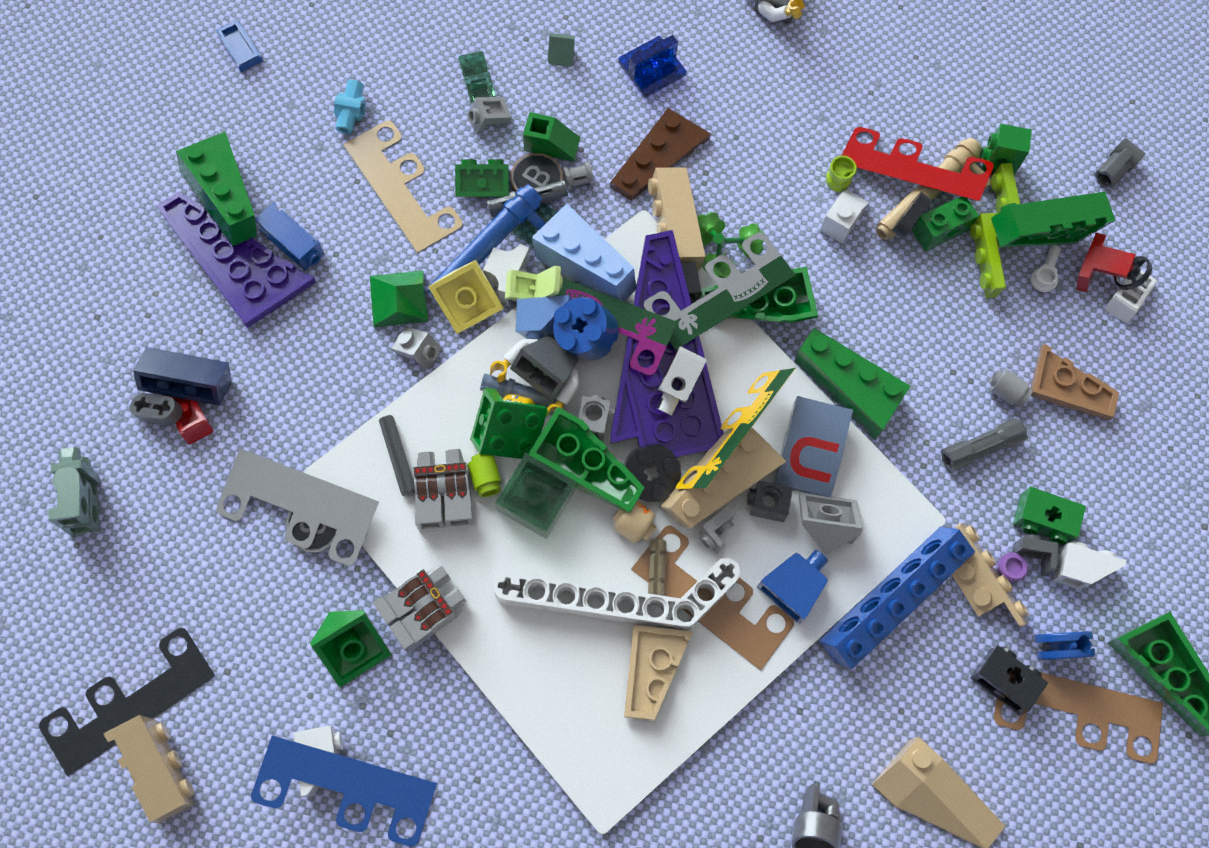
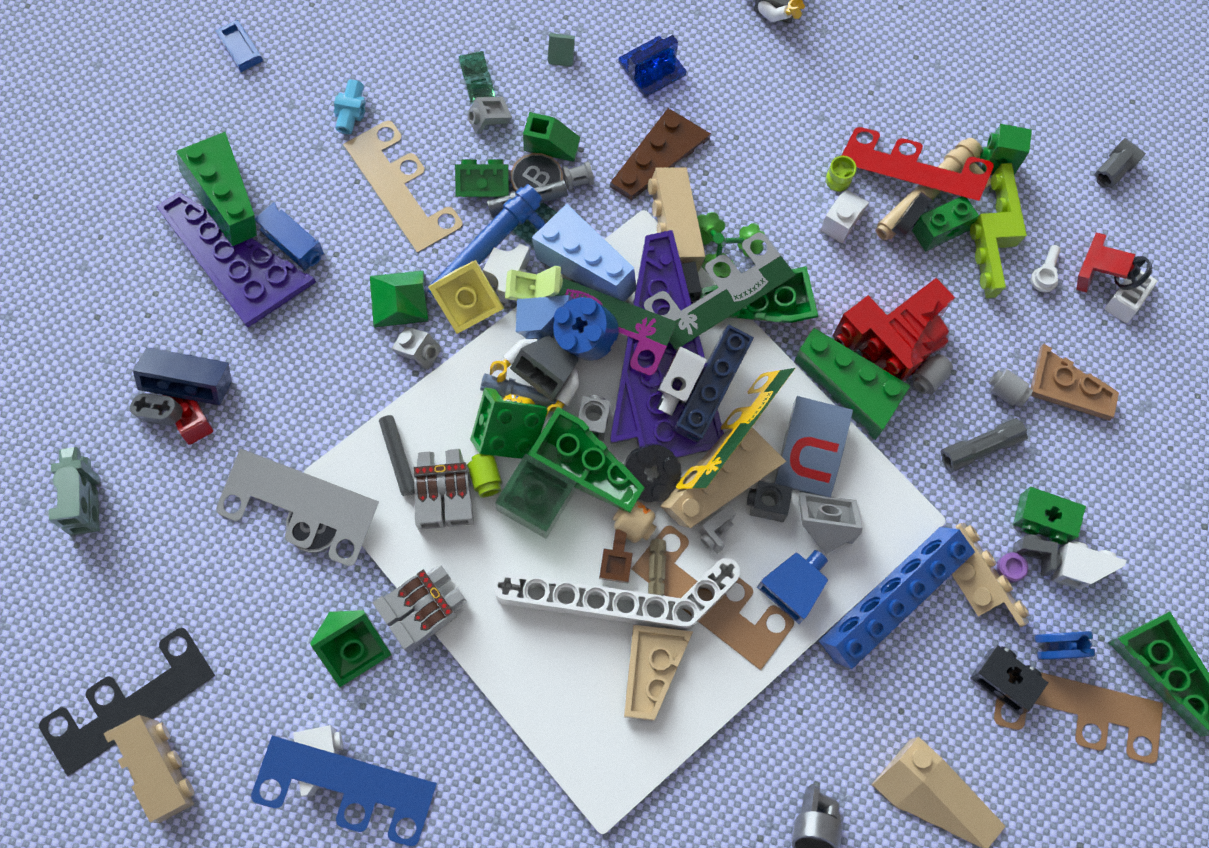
(616, 562): none -> reddish brown plate
(713, 383): none -> dark blue brick
(902, 337): none -> red brick
(932, 374): none -> light grey brick
(1052, 221): green wedge -> none

